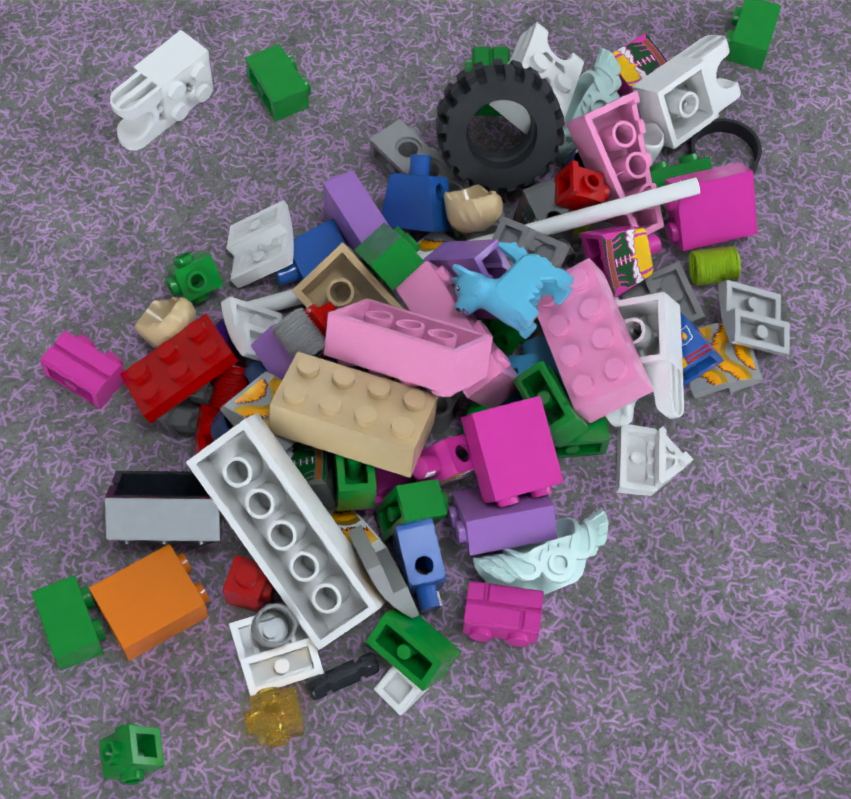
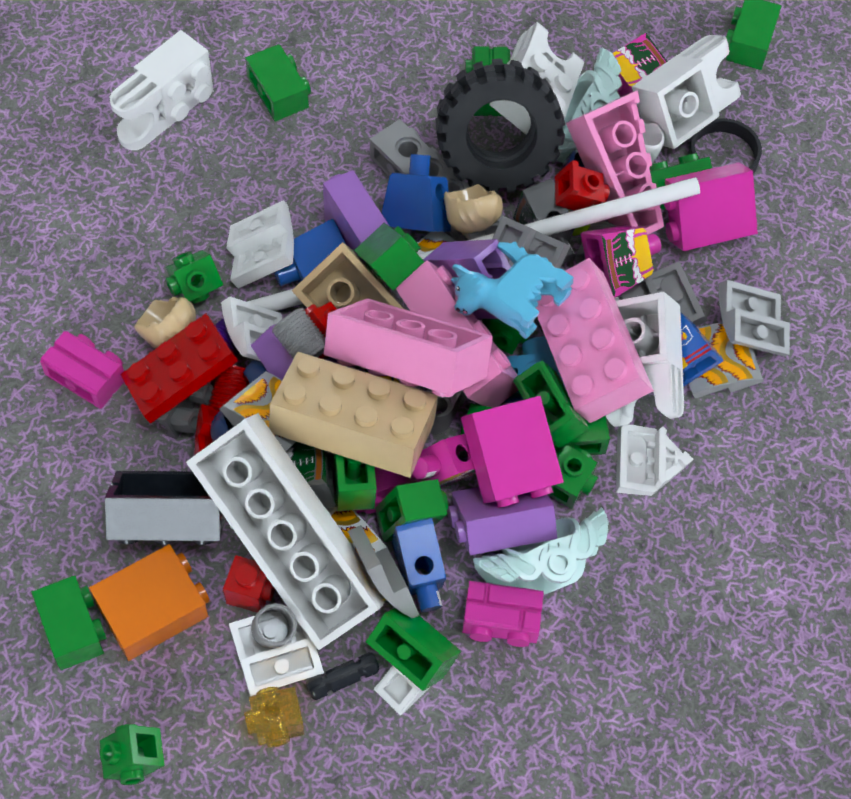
(577, 473): none -> green brick
(714, 265): lime piece -> none

